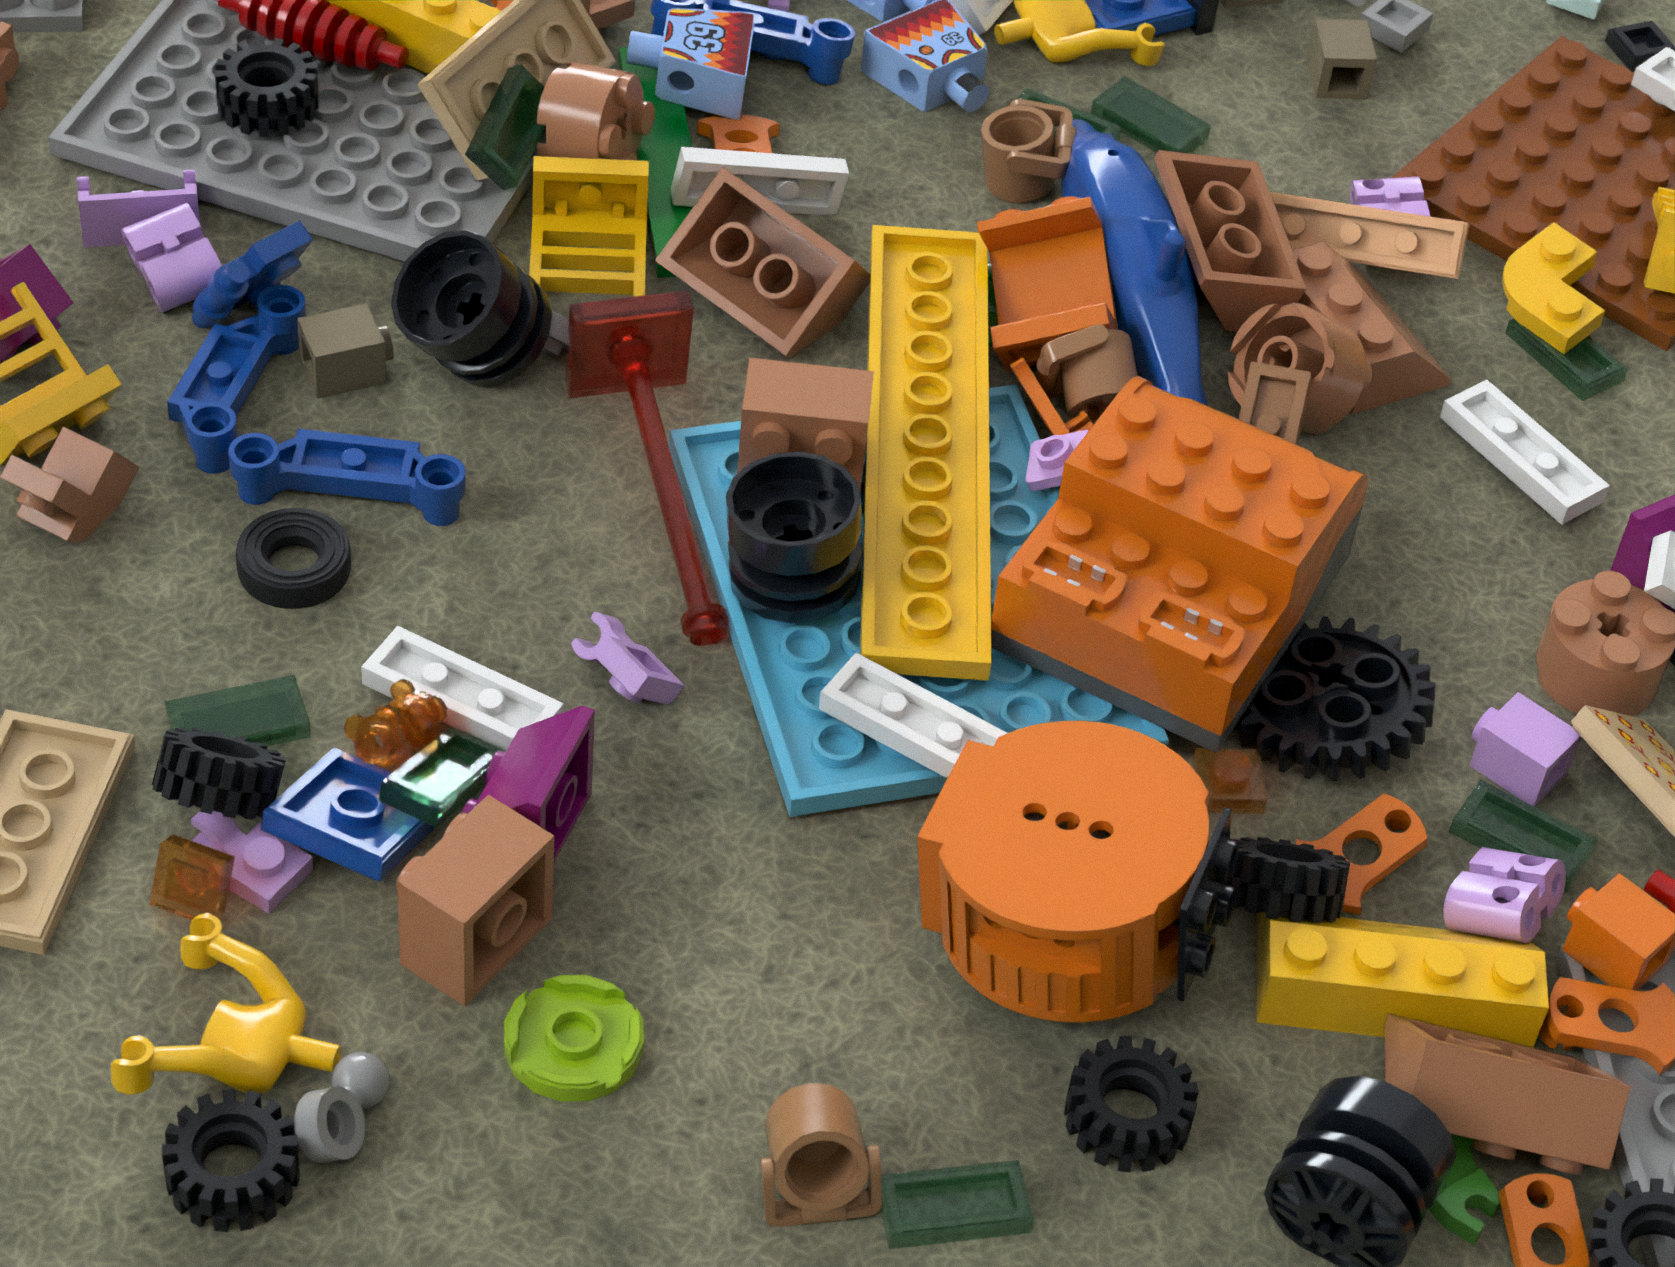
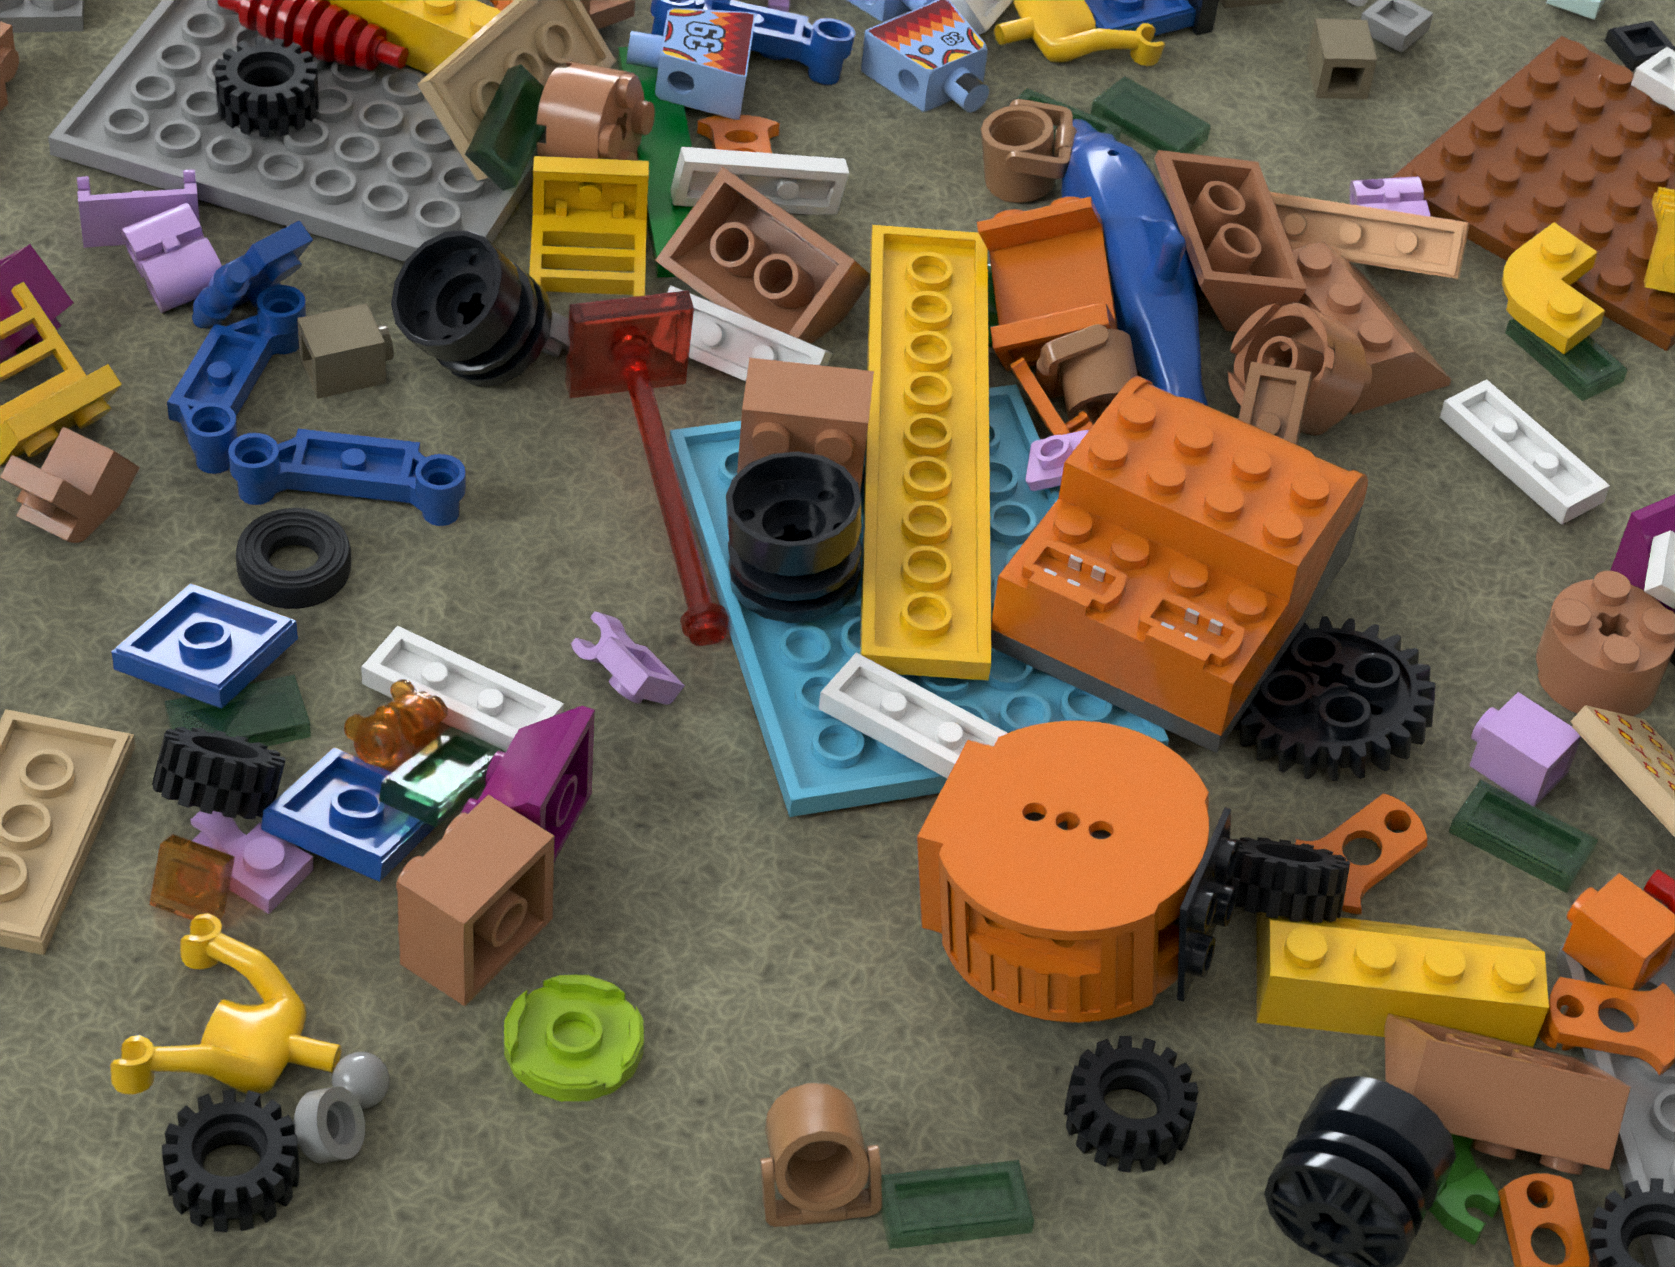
(205, 645): none -> blue plate
(729, 339): none -> white plate
(1232, 780): clear orange plate -> none
(1504, 895): lavender piece -> none

